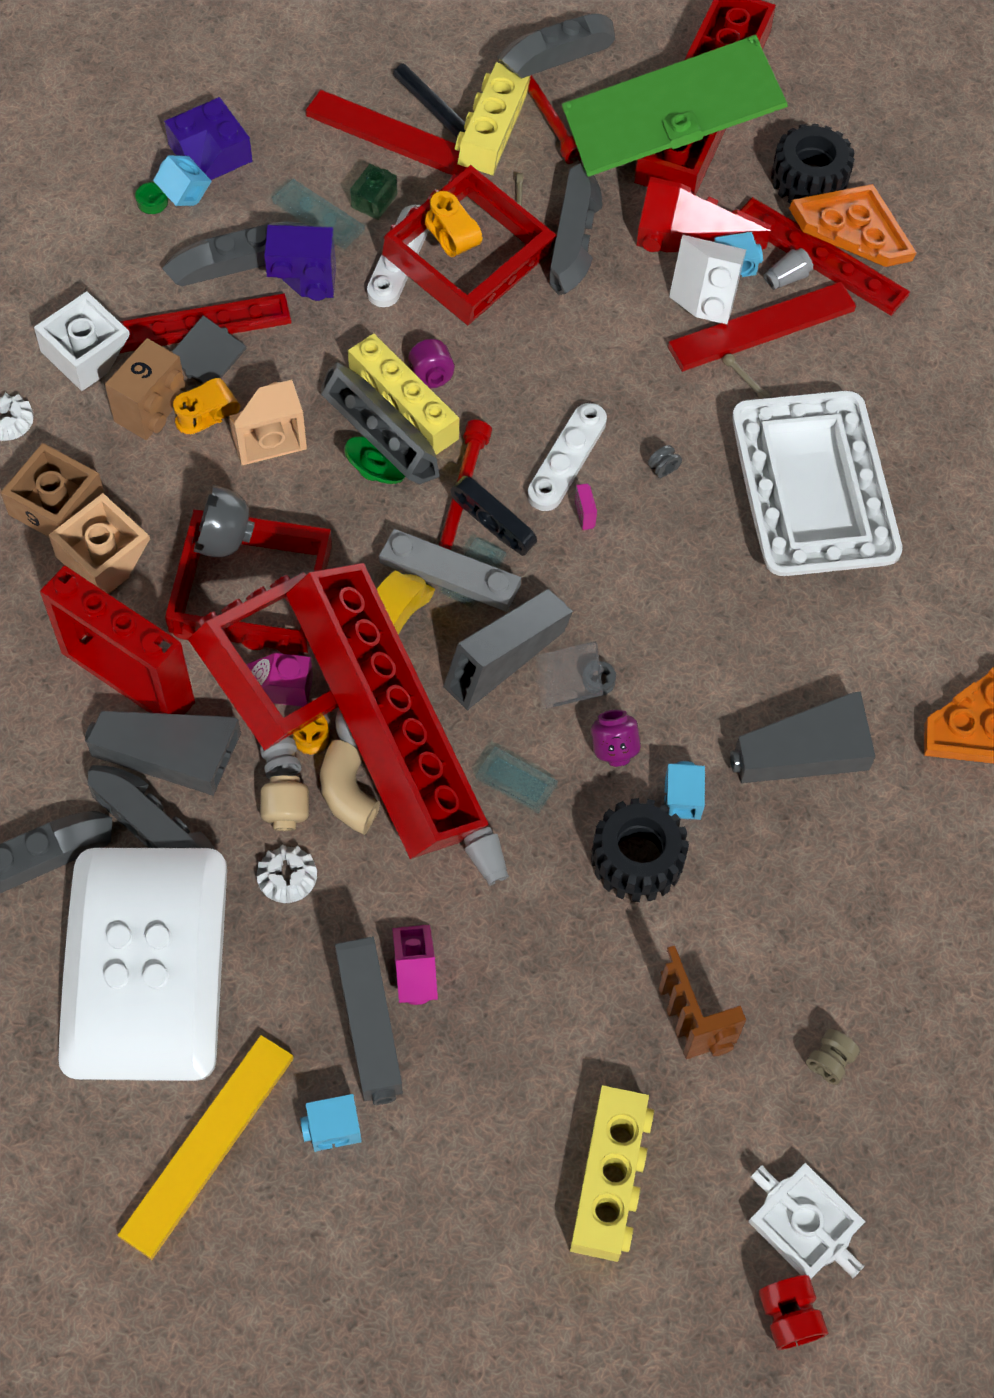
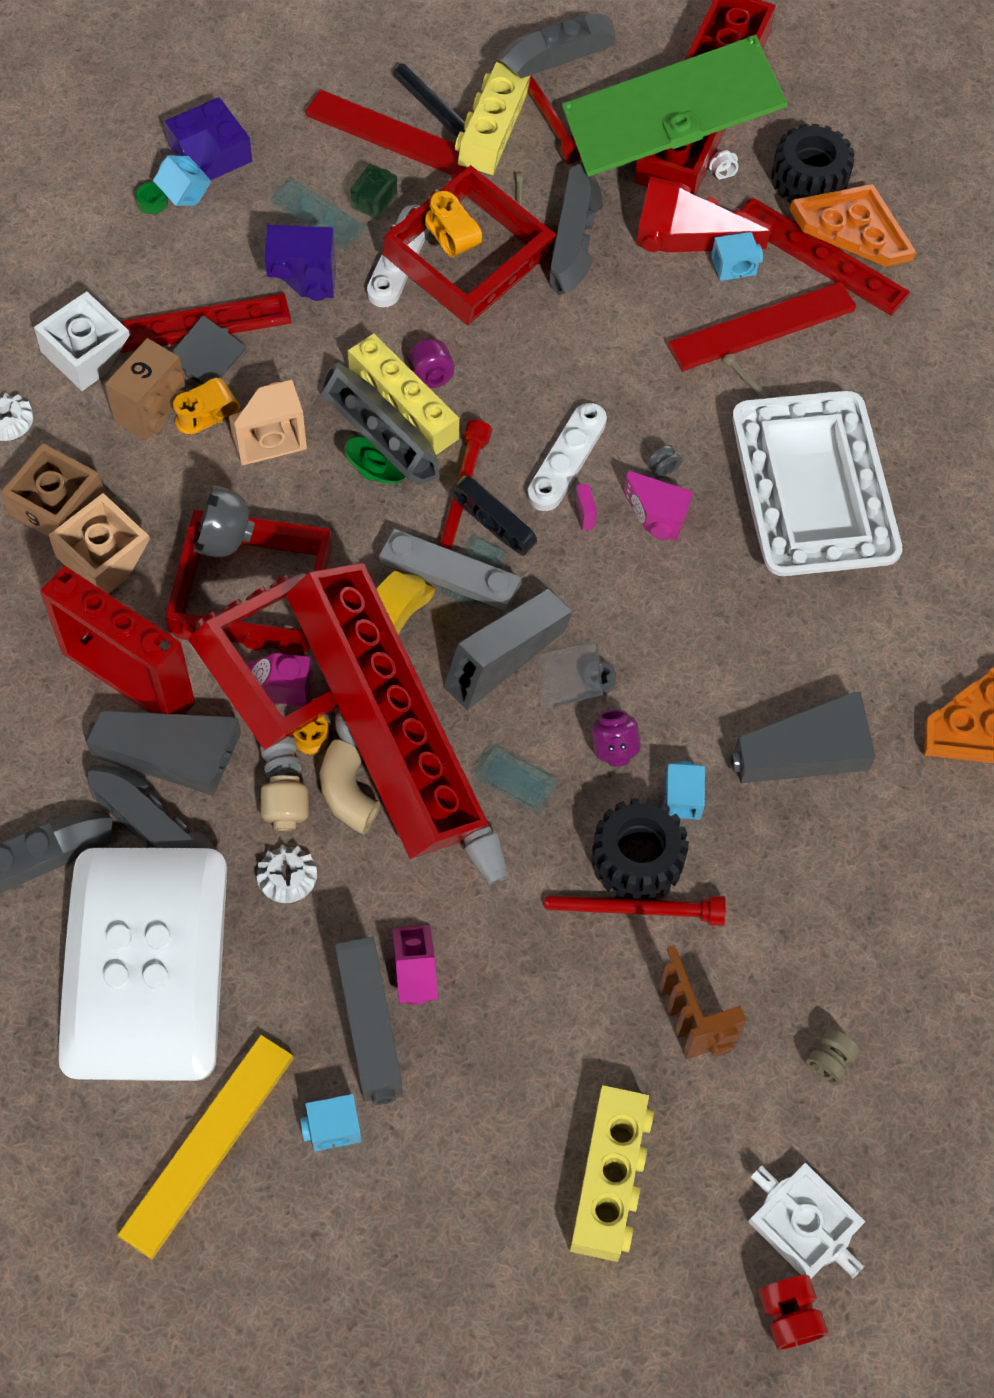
(220, 255): dark grey brick -> none
(658, 505): none -> dark pink slope
(707, 278): white slope -> none
(709, 910): none -> red piece
(724, 161): none -> white plate
(789, 269): light grey cone -> none

